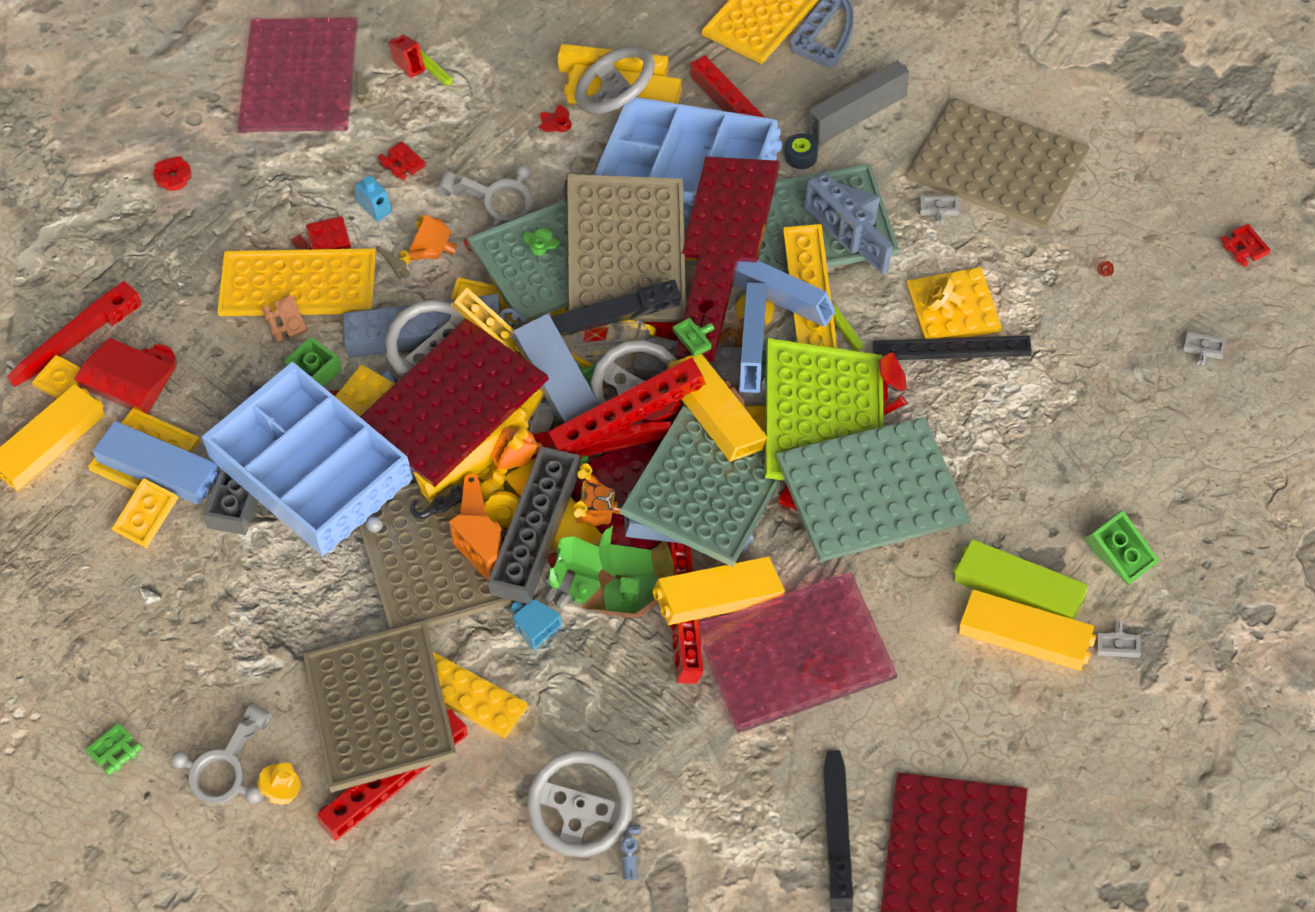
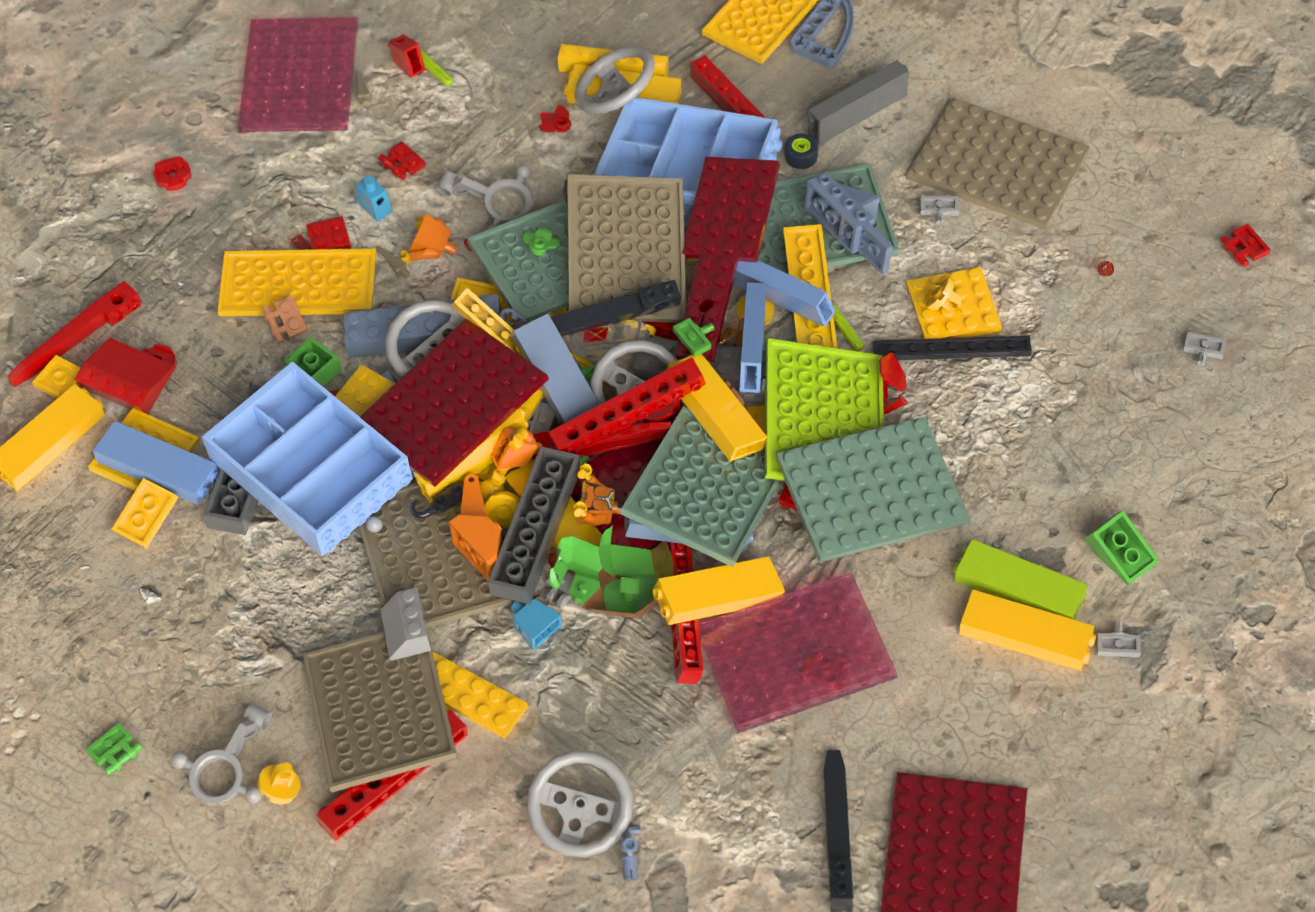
(405, 625): none -> light grey slope

